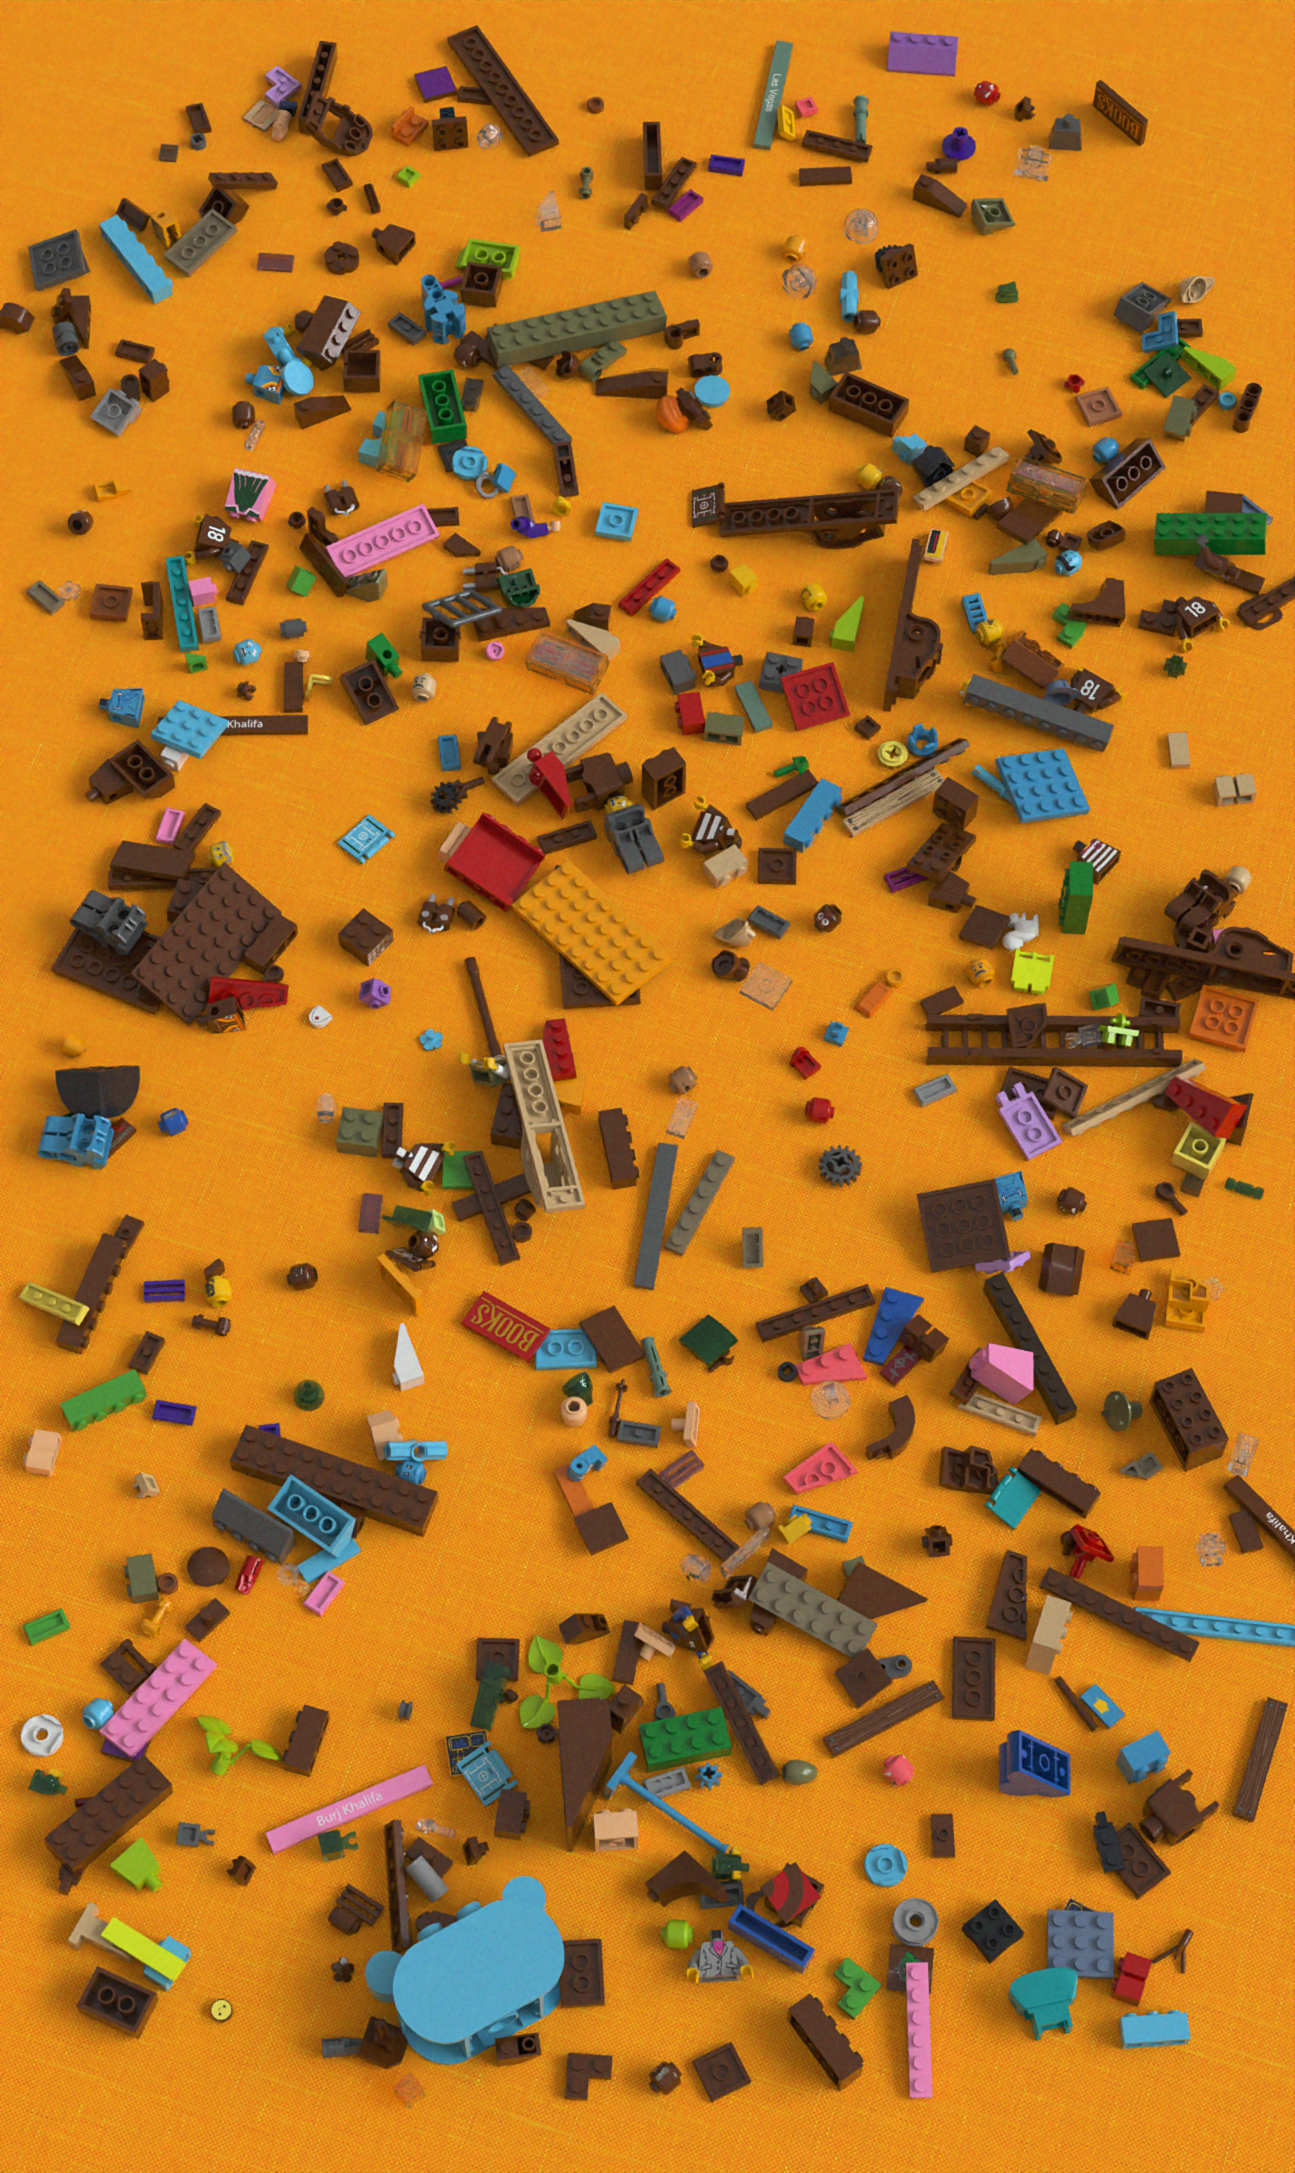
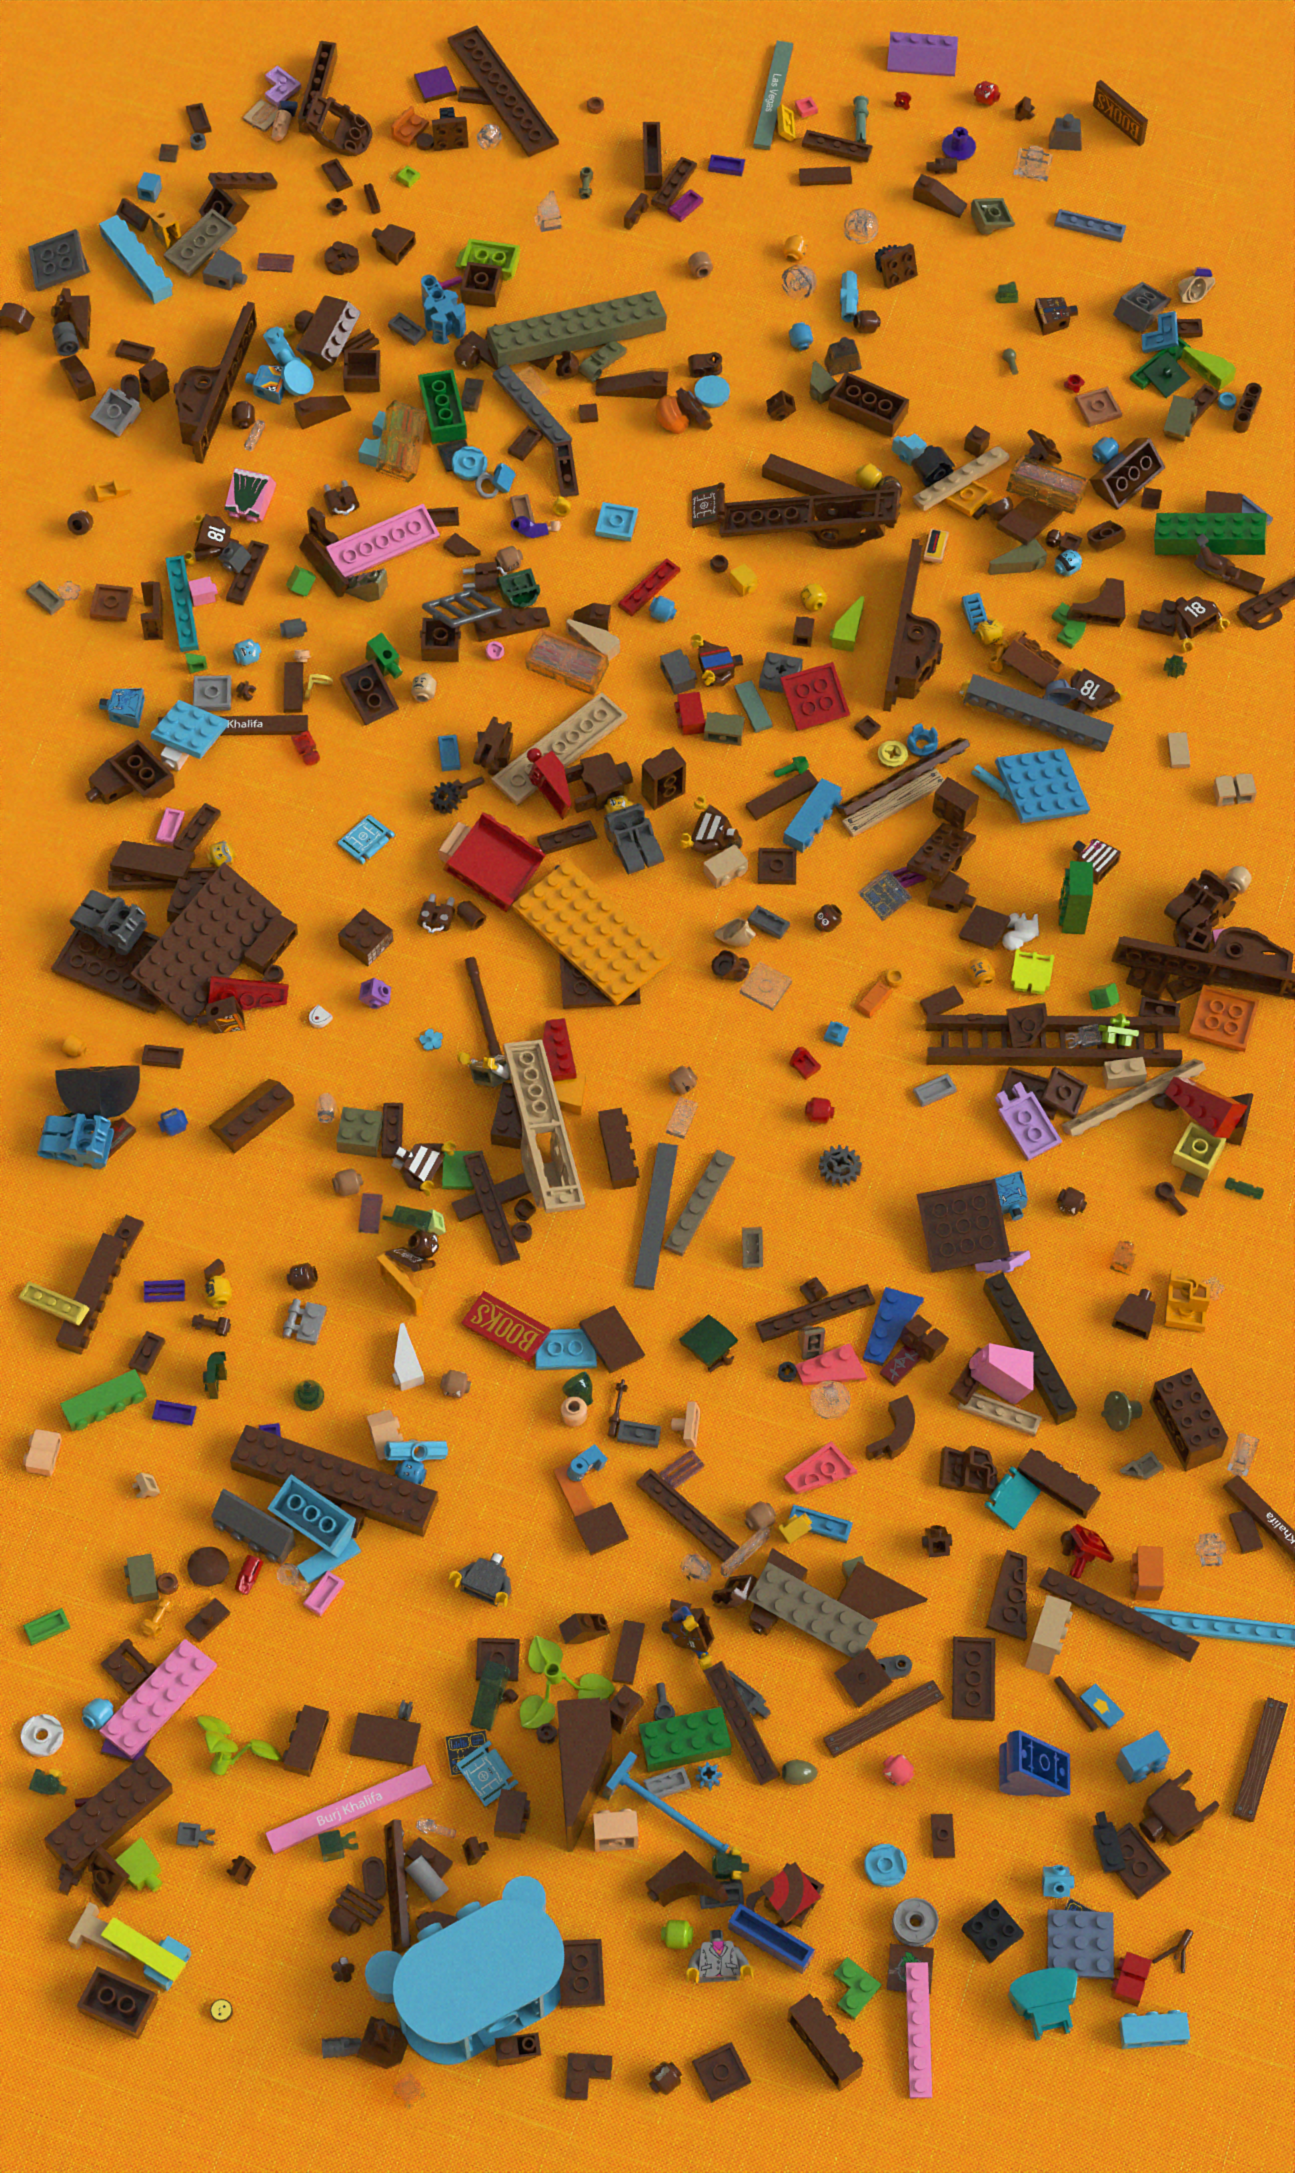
(107, 1876): none -> reddish brown plate
(149, 187): none -> dark azure brick
(162, 1056): none -> reddish brown tile
(203, 403): none -> reddish brown piece
(209, 624): light grey plate -> none
(212, 692): none -> light grey plate
(215, 1372): none -> dark green slope
(223, 271): none -> dark grey torso
(253, 1114): none -> reddish brown slope
(296, 516): reddish brown plate -> none
(305, 744): none -> clear red plate
(310, 1325): none -> light grey plate
(347, 1182): none -> medium nougat head
(374, 1878): none -> reddish brown tile
(385, 1739): none -> reddish brown tile
(424, 141): none -> reddish brown tile
(455, 1384): none -> medium nougat head
(484, 1580): none -> dark grey torso
(525, 443): none -> reddish brown tile
(588, 413): none -> reddish brown tile
(653, 1642): light nougat tile -> none
(657, 1375): sand green pin -> none
(676, 333): reddish brown plate -> none
(805, 479): none -> reddish brown tile
(885, 895): none -> clear tile
(905, 97): none -> red plate
(1053, 314): none -> reddish brown torso
(1057, 1881): none -> medium azure brick
(1061, 1269): reddish brown slope -> none
(1090, 225): none -> sand blue tile
(1124, 1073): none -> tan brick
(1151, 498): none -> reddish brown tile
(1156, 1240): reddish brown tile -> none
(1200, 271): none -> dark purple tile

